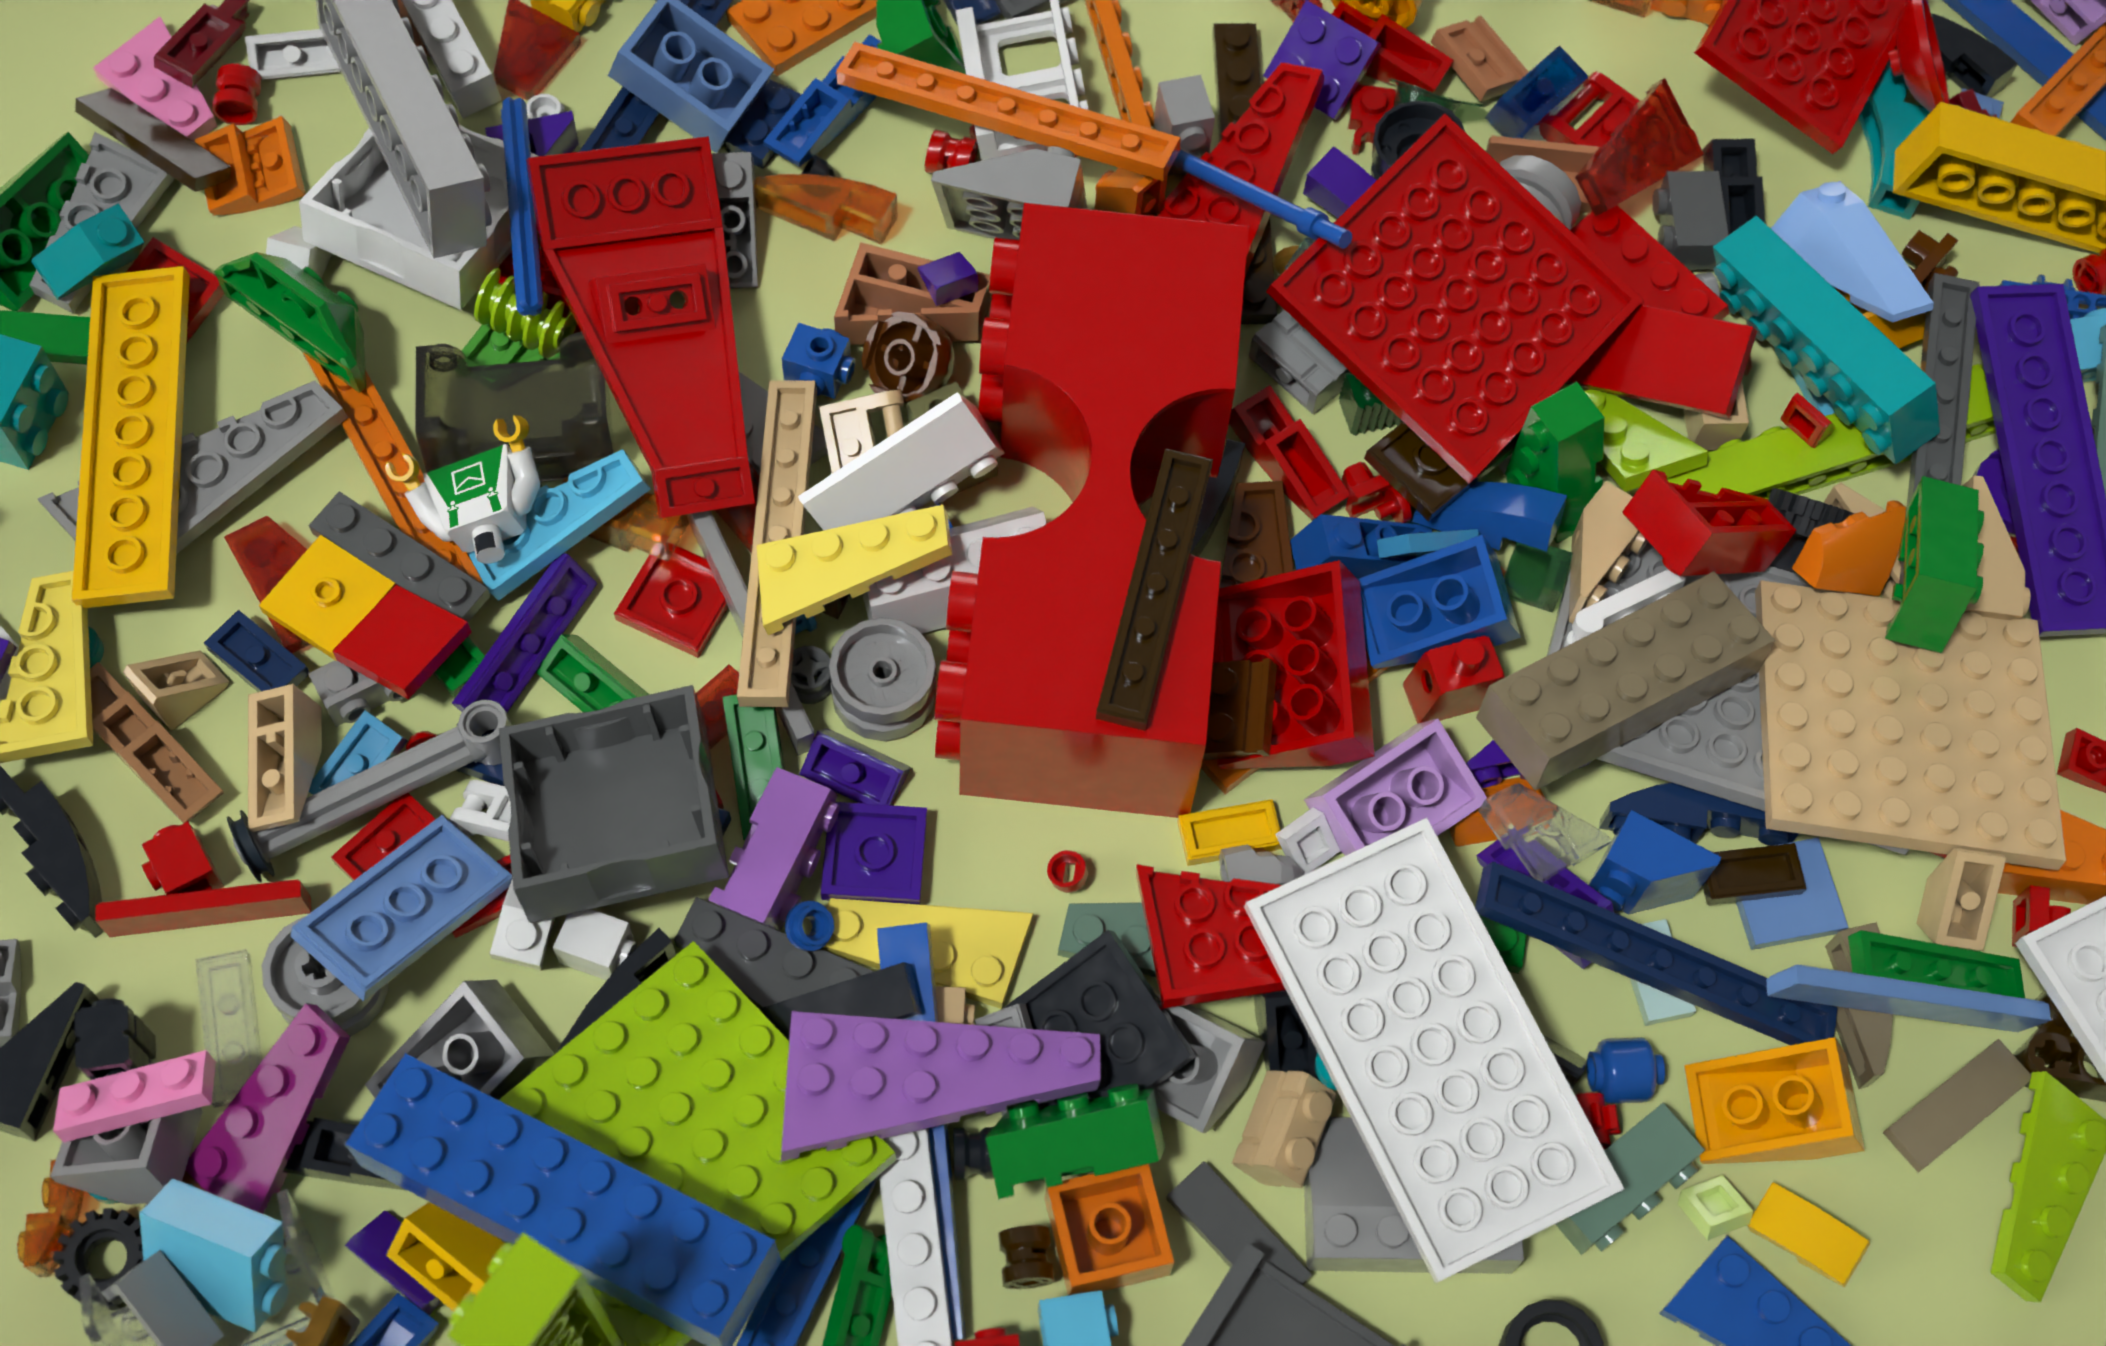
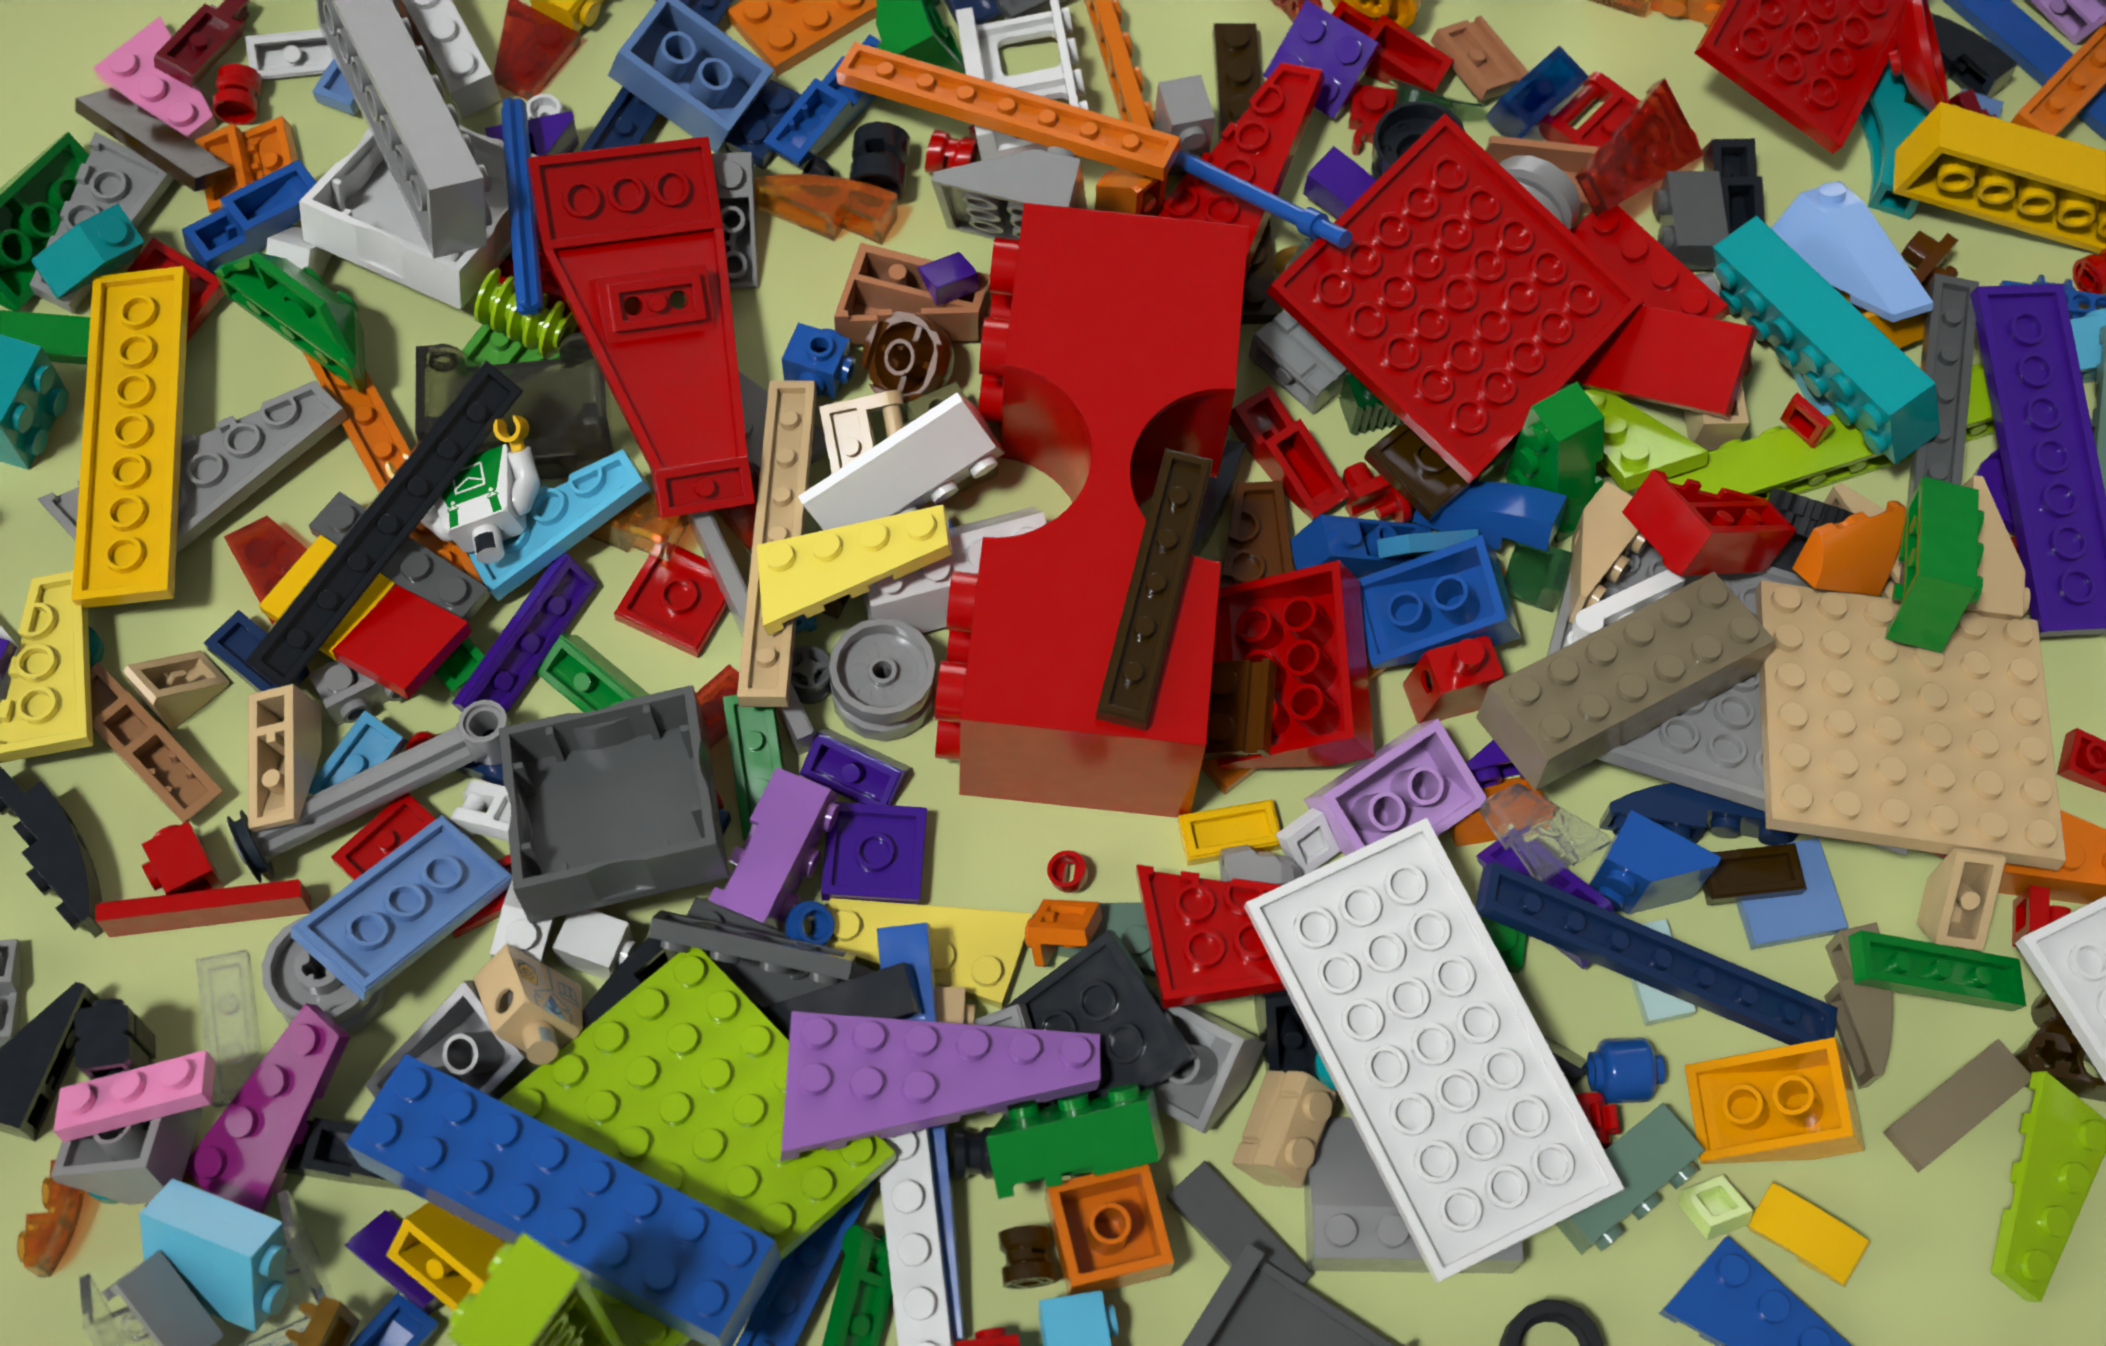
(85, 1238): black tyre -> none
(249, 217): none -> blue slope
(334, 90): none -> medium blue plate
(383, 526): none -> black tile
(530, 1004): none -> tan torso
(732, 942): none -> dark grey plate
(881, 156): none -> black wheel
(1061, 924): none -> orange bracket
(1907, 998): medium blue tile -> none

